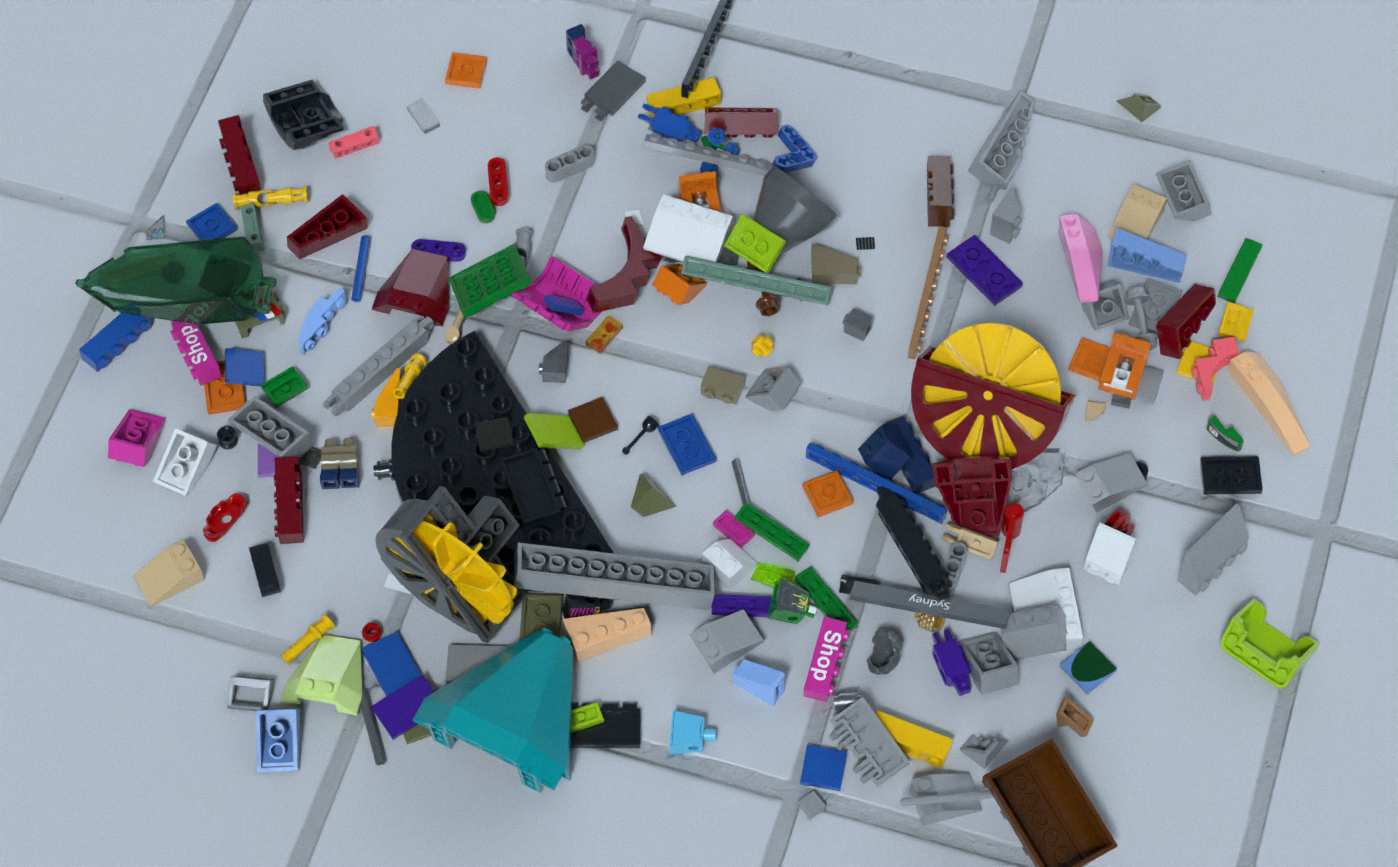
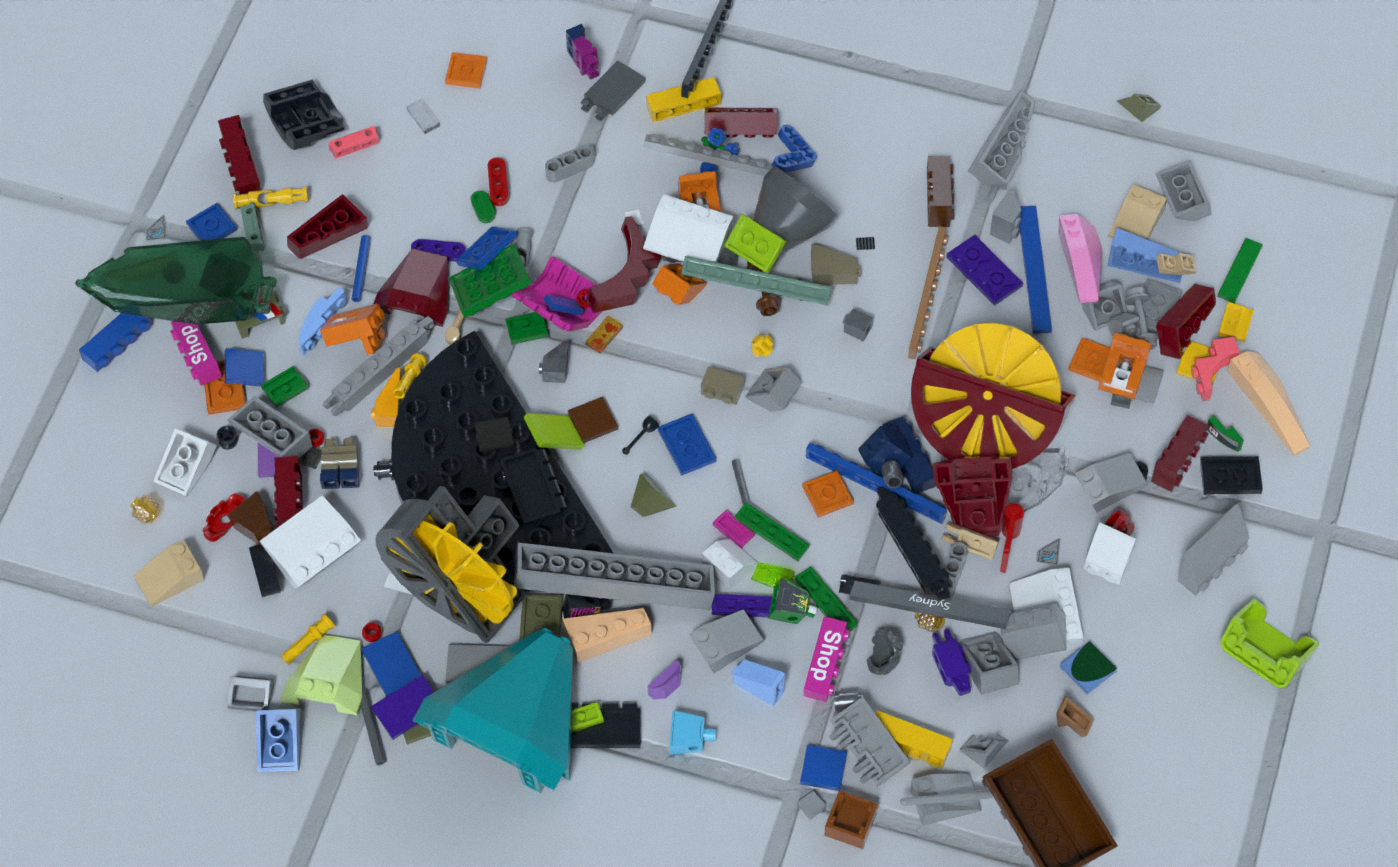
(135, 438): dark pink slope -> none
(145, 509): none -> clear yellow head
(252, 518): none -> reddish brown slope
(309, 541): none -> white slope
(316, 433): none -> red plate
(356, 324): none -> orange brick
(486, 248): none -> blue tile
(526, 328): none -> green plate
(580, 298): none -> red plate
(666, 682): none -> medium lavender slope
(669, 124): blue hinge -> none
(851, 819): none -> dark orange container
(892, 474): none -> flat silver brick
(1034, 271): none -> blue tile
(1049, 553): none -> light grey sticker
(1094, 410): tan tile -> none
(1124, 324): none -> light grey slope
(1176, 265): none -> tan slope
(1180, 451): none -> dark red wedge

